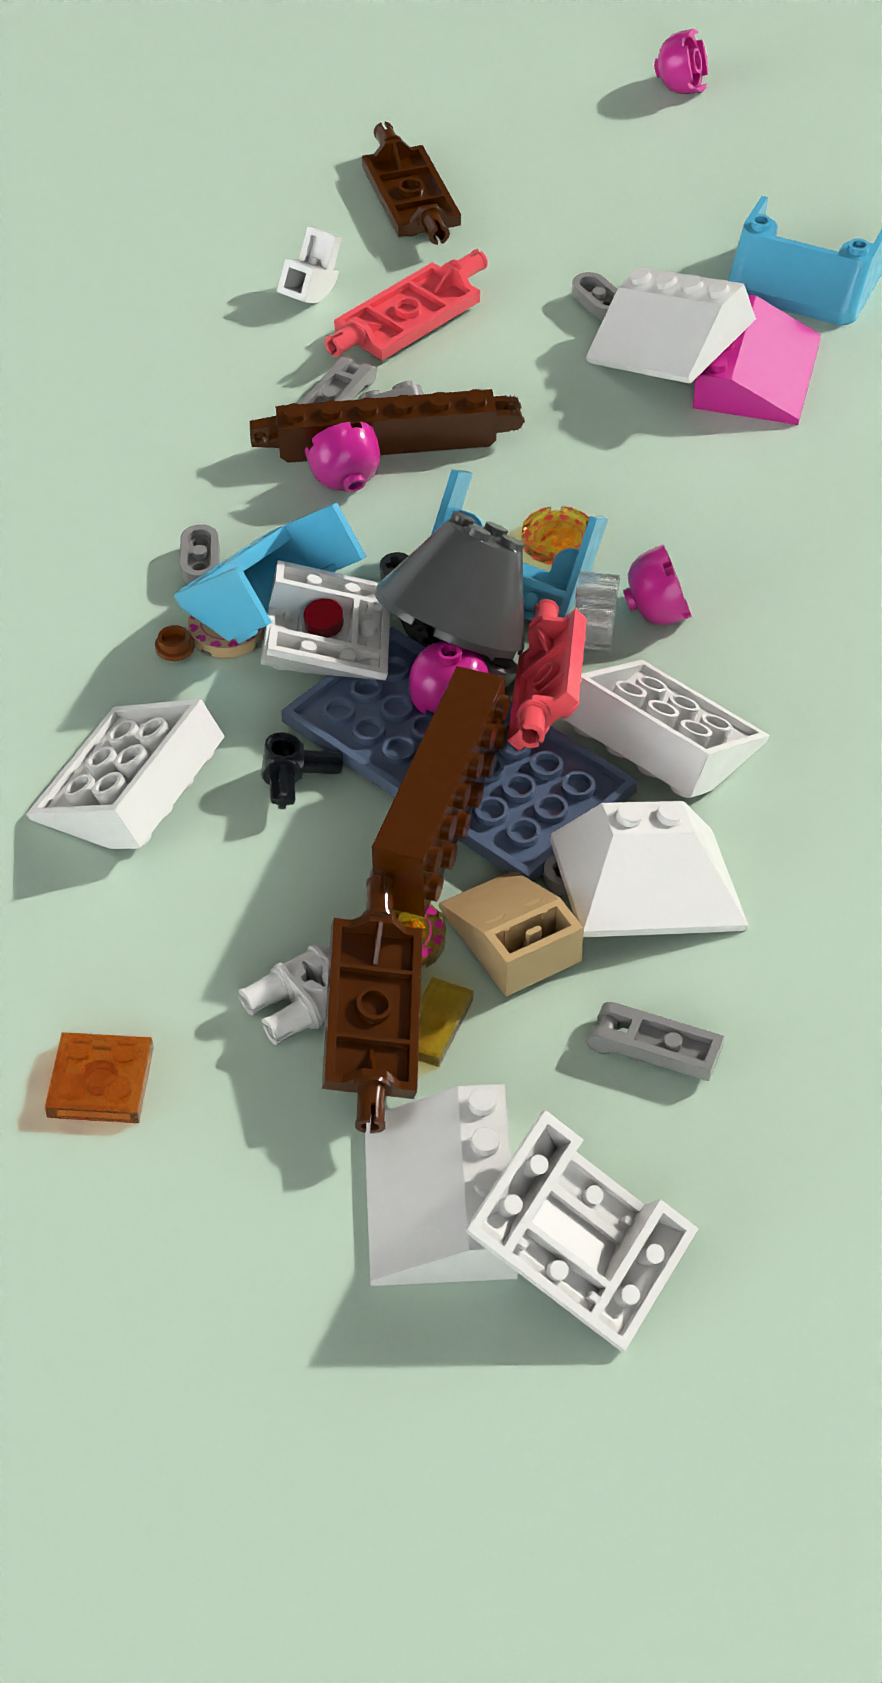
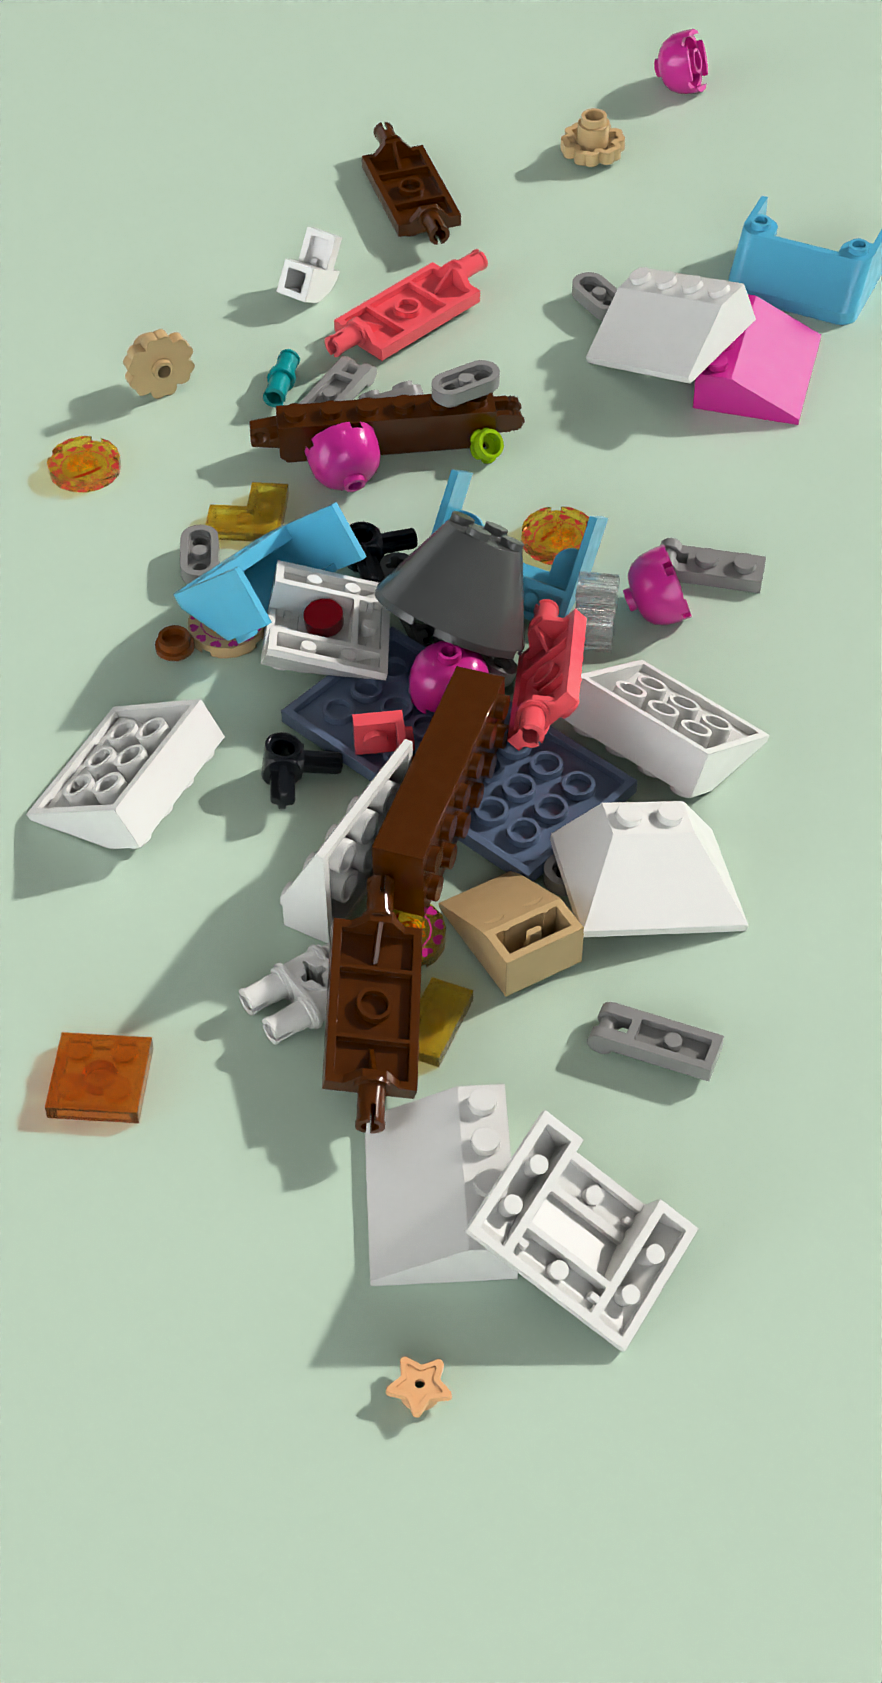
(84, 464): none -> clear yellow tile
(158, 363): none -> tan plant
(247, 523): none -> clear yellow tile
(281, 378): none -> teal pin
(338, 872): none -> white slope
(376, 545): none -> black axle
(380, 732): none -> coral bracket
(422, 1398): none -> light nougat plate
(465, 383): none -> light grey plate
(493, 442): none -> lime plate
(592, 140): none -> tan plant
(716, 567): none -> light grey plate

